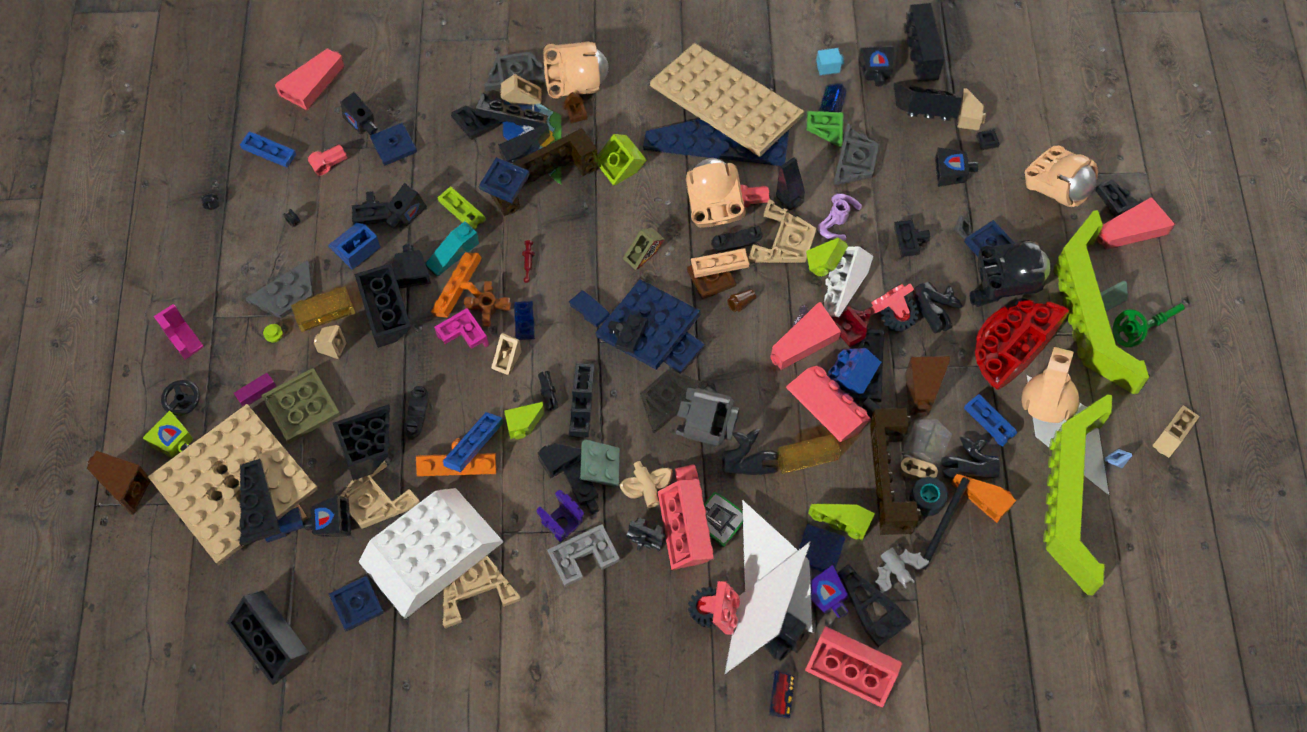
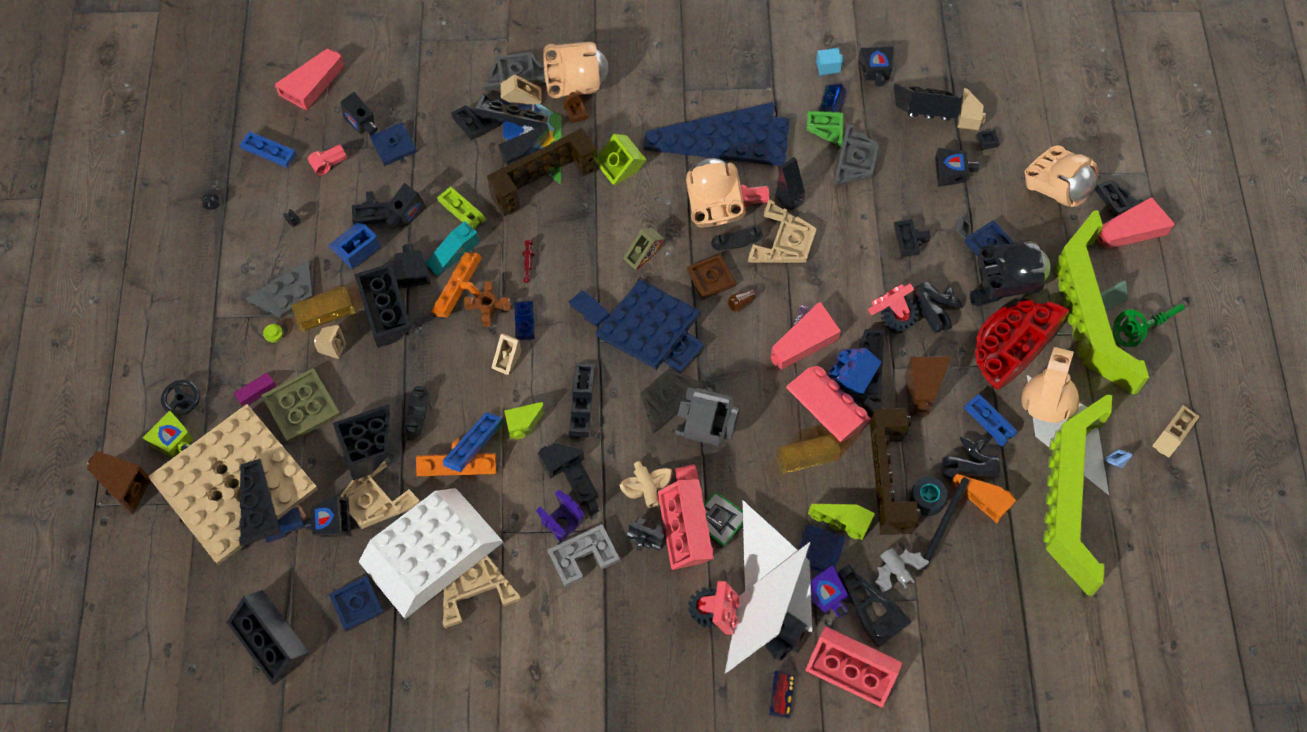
(178, 331): dark pink panel -> none
(462, 324): dark pink panel -> none
(504, 180): dark blue plate -> none
(548, 390): black pin -> none
(600, 463): sand green plate -> none
(628, 332): black hinge -> none
(719, 262): light nougat tile -> none
(727, 99): tan plate -> none
(734, 461): black piece -> none
(826, 256): lime slope -> none
(838, 215): lavender piece -> none
(846, 279): white wedge -> none
(853, 325): dark red slope -> none
(918, 468): tan beam -> none
(924, 42): black brick -> none
(927, 441): clear slope -> none

